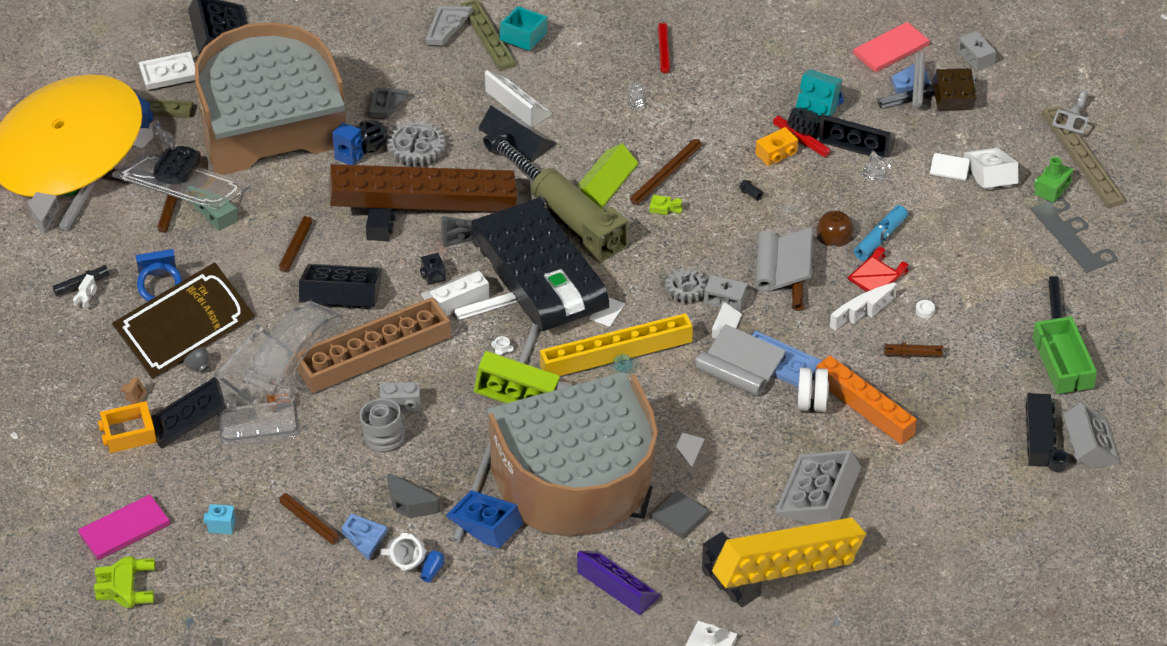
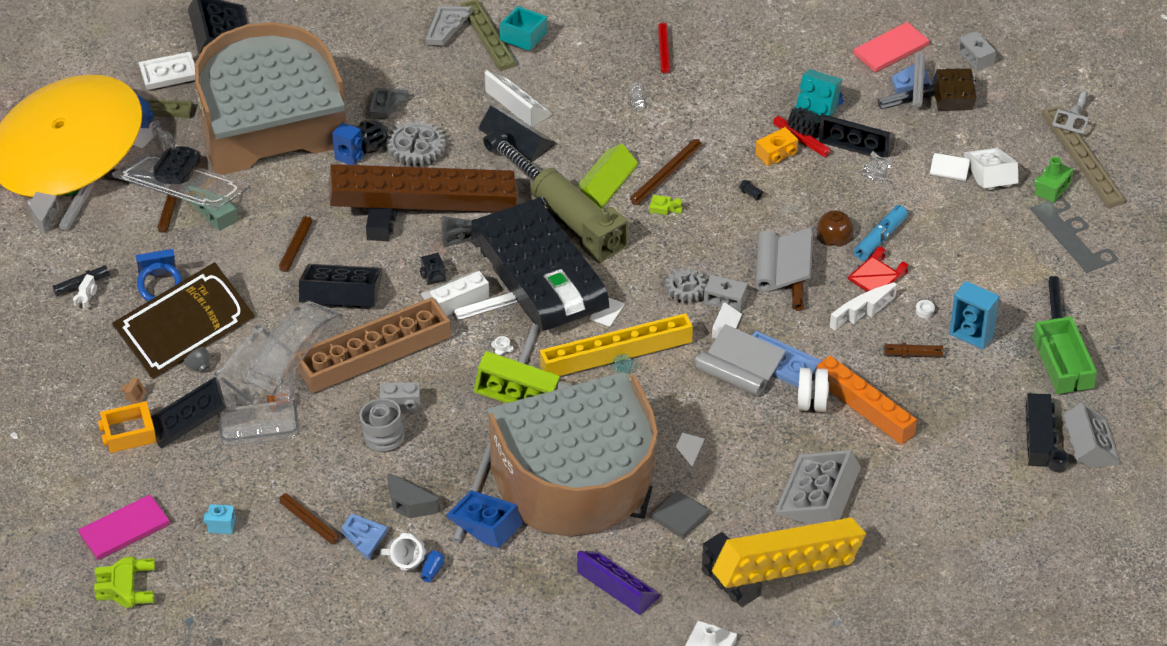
(974, 315): none -> dark azure brick

